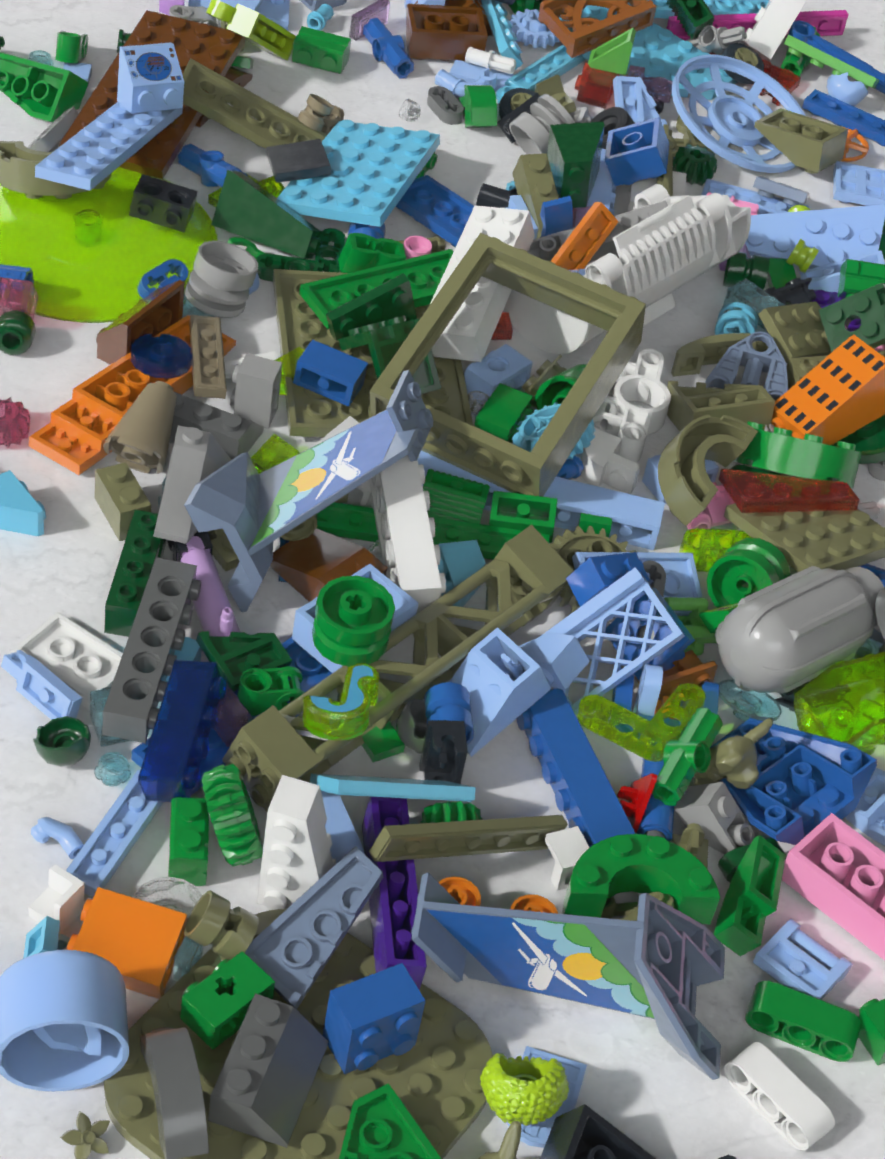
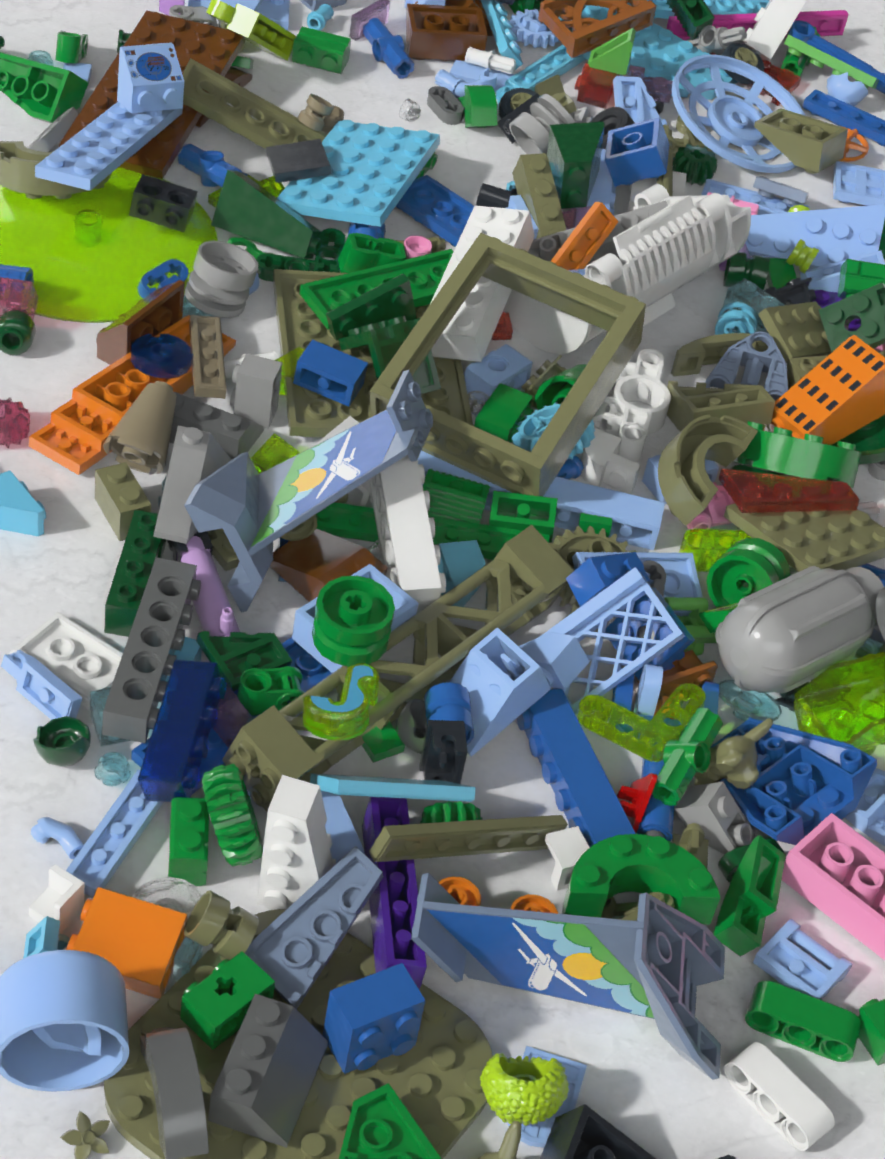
(556, 215): blue slope -> none

